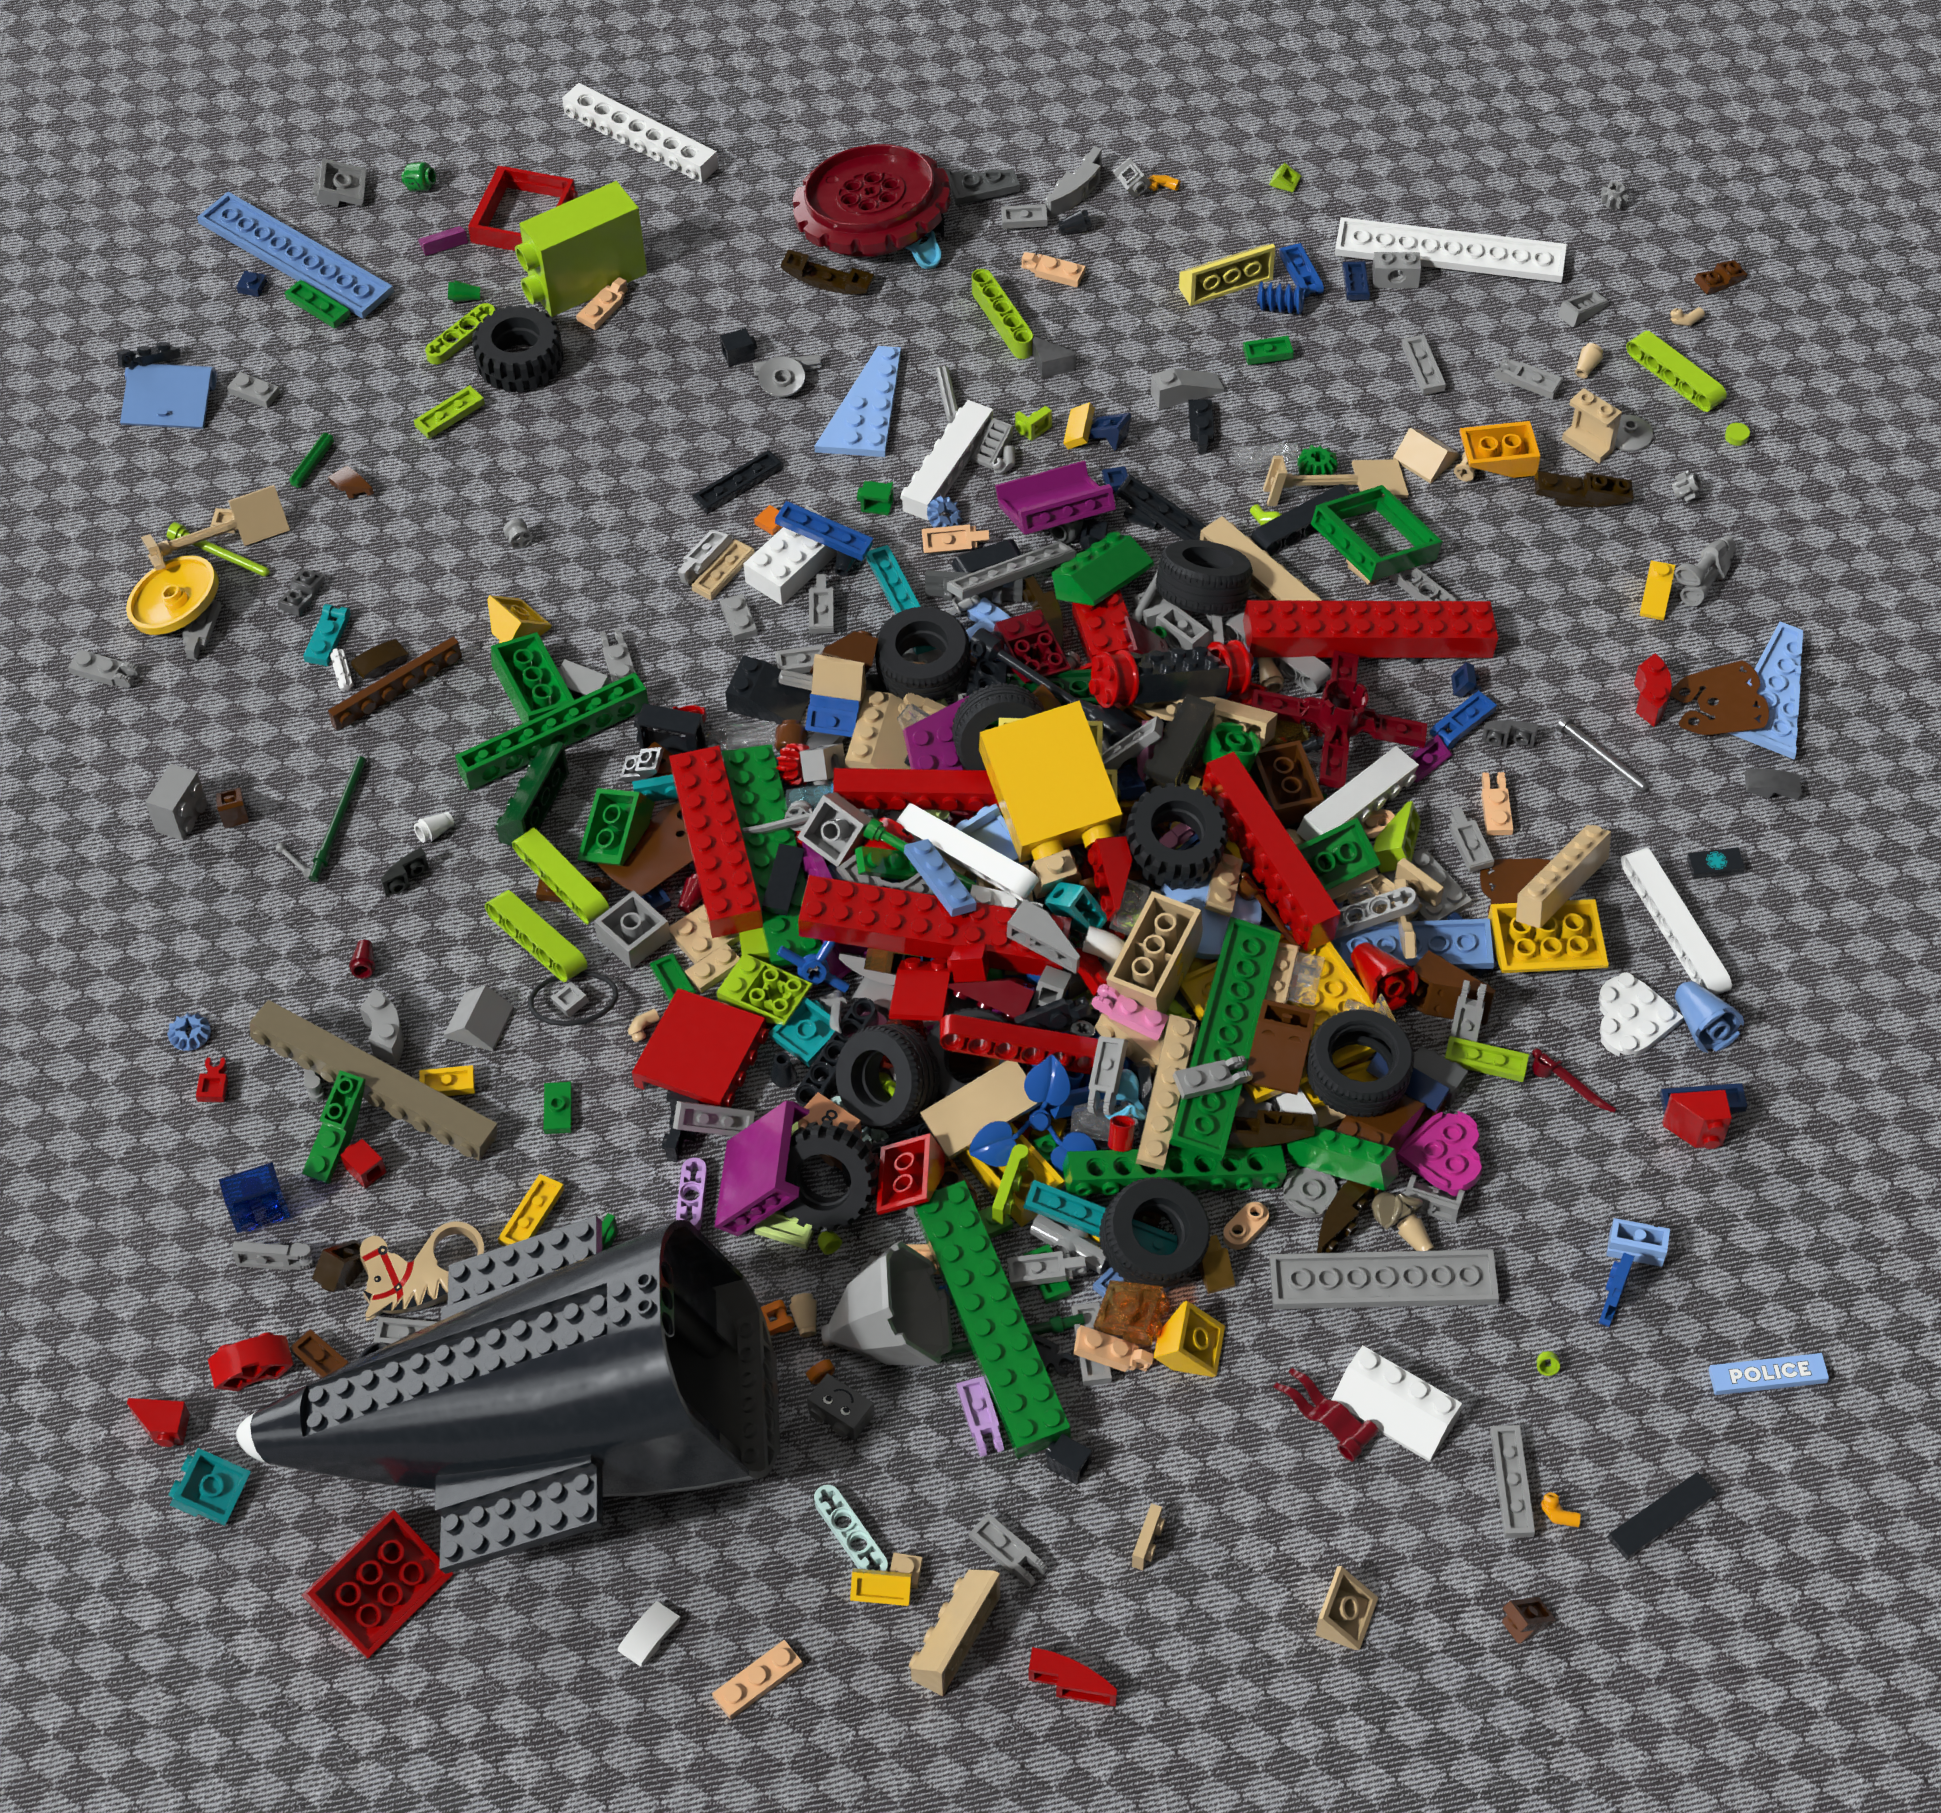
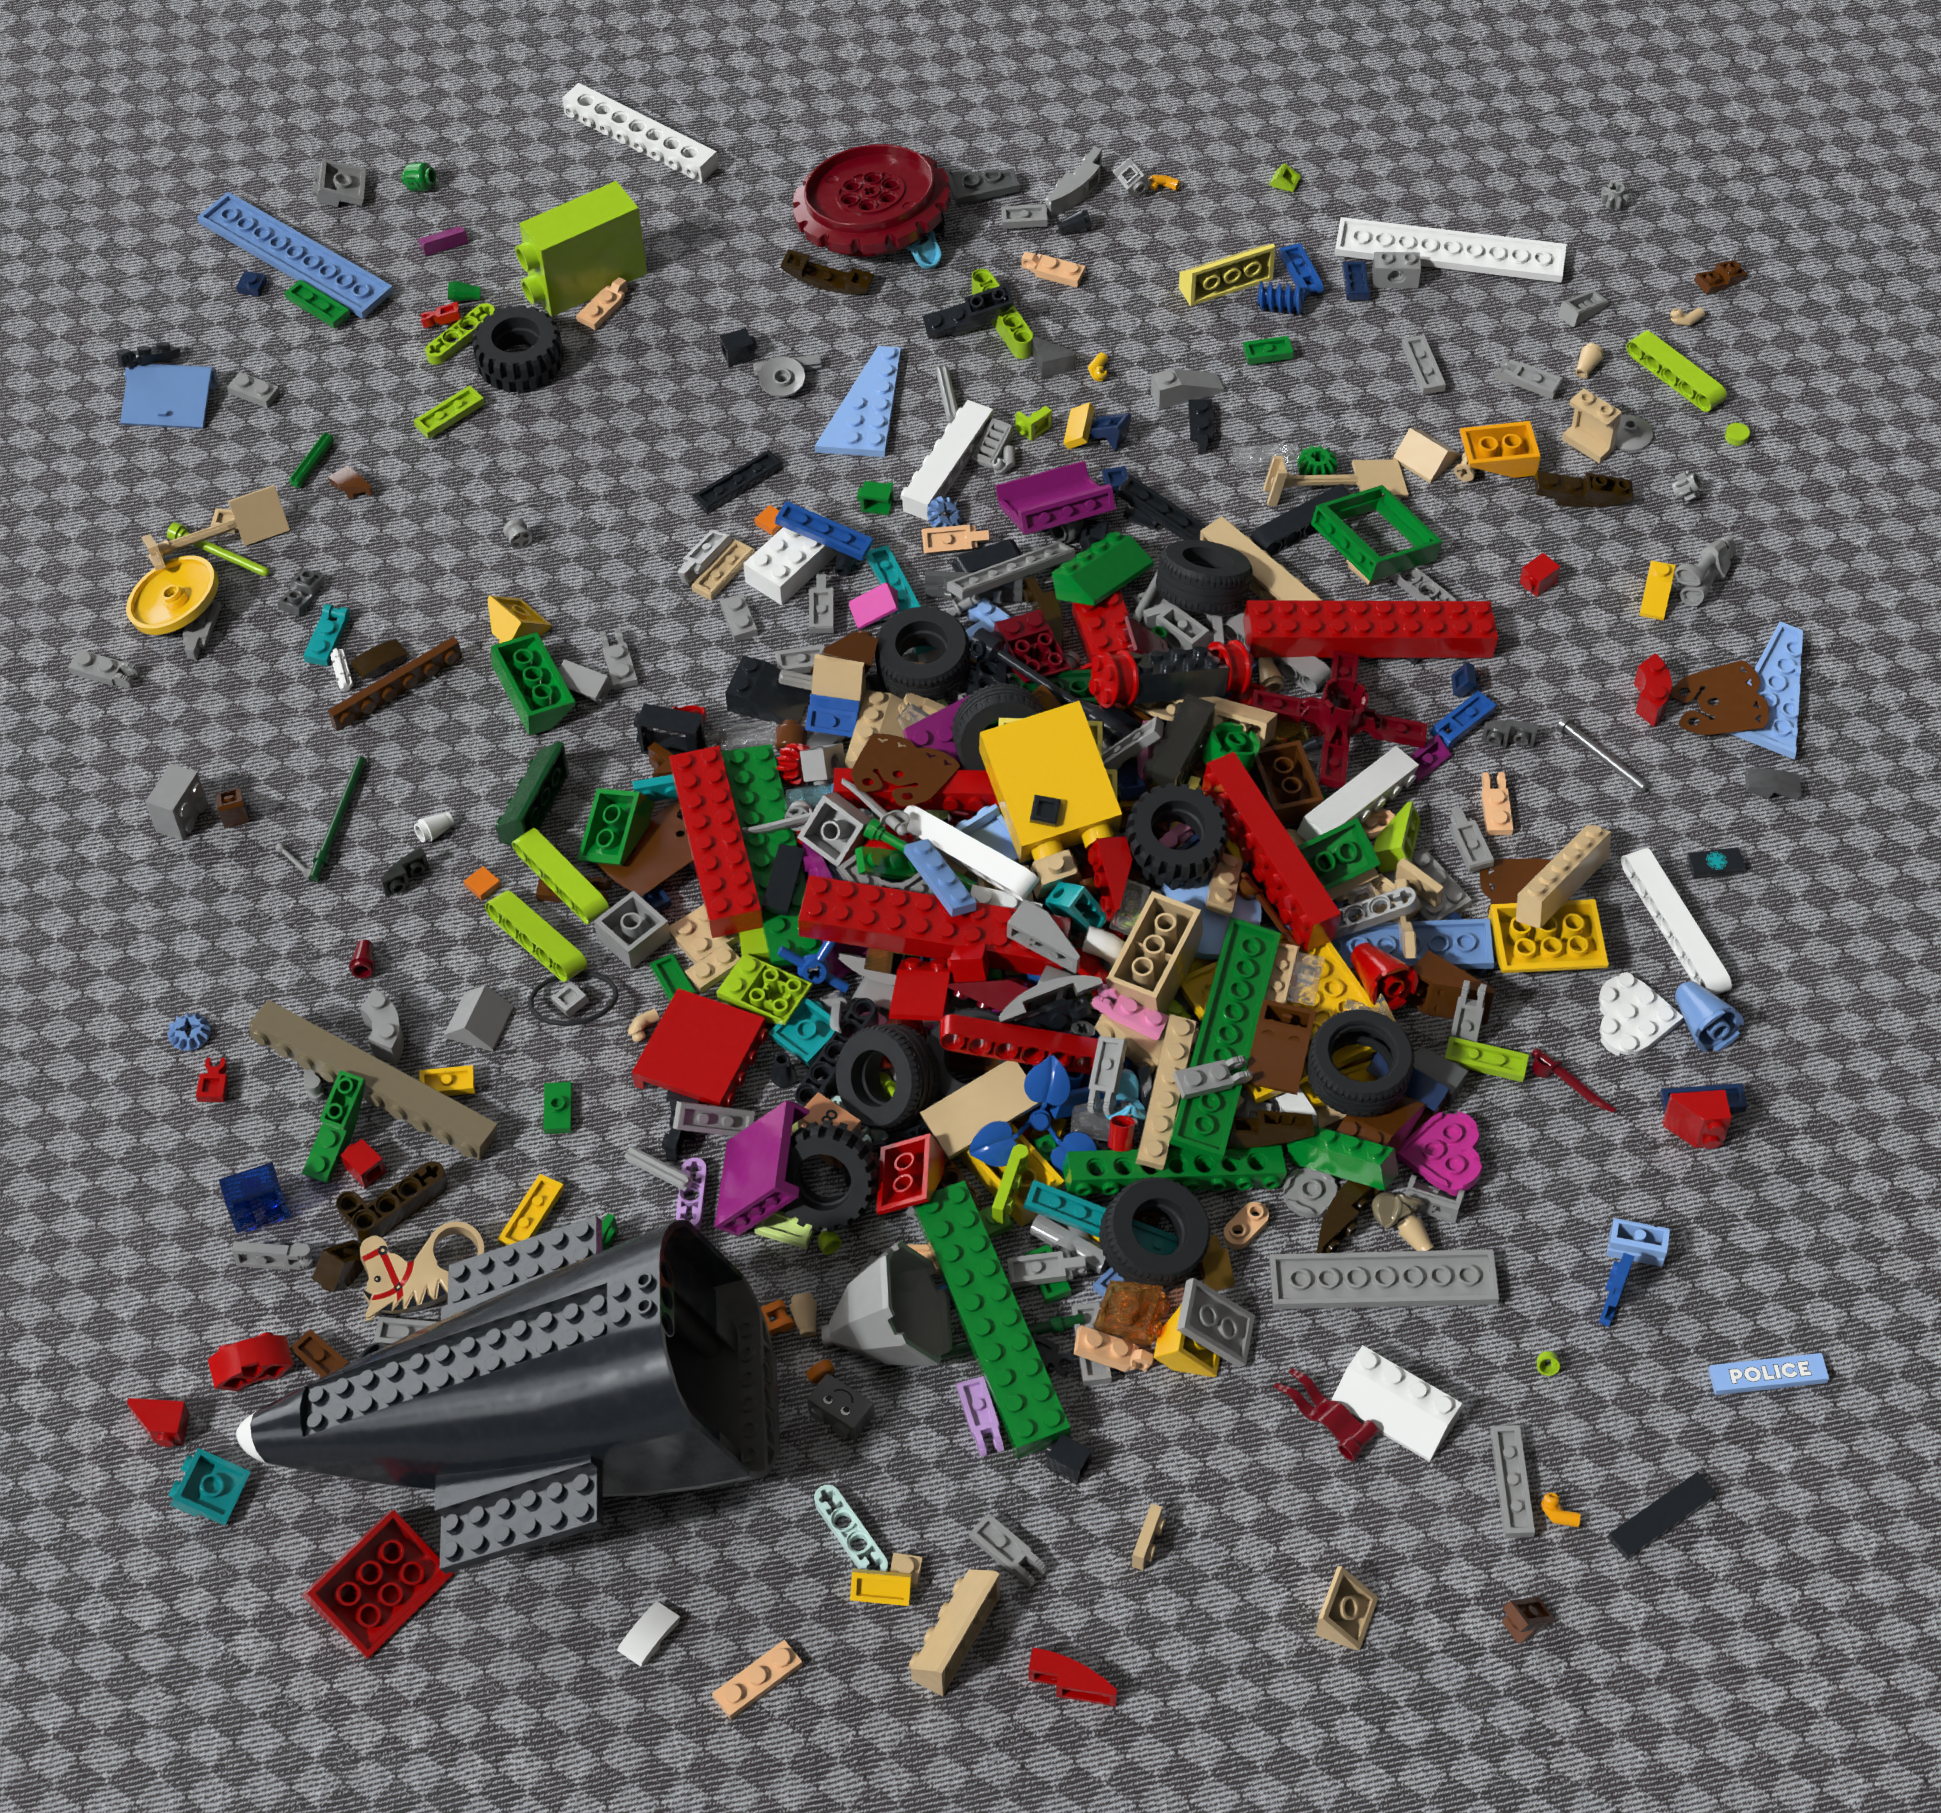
(429, 1175): none -> dark brown beam
(444, 314): none -> red plate
(482, 883): none -> orange tile
(515, 179): red window -> none
(564, 724): green brick -> none
(642, 765): flat silver slope -> none
(659, 1168): none -> light grey axle
(690, 895): dark red cone -> none
(874, 605): none -> slope
(896, 819): none -> light grey sword
(912, 761): none -> reddish brown piece
(975, 312): none -> black slope
(1045, 810): none -> black tile
(1080, 983): none -> light grey slope
(1096, 367): none -> yellow arm
(1216, 1322): none -> light grey plate
(1261, 516): lime arm -> none
(1539, 574): none -> red brick

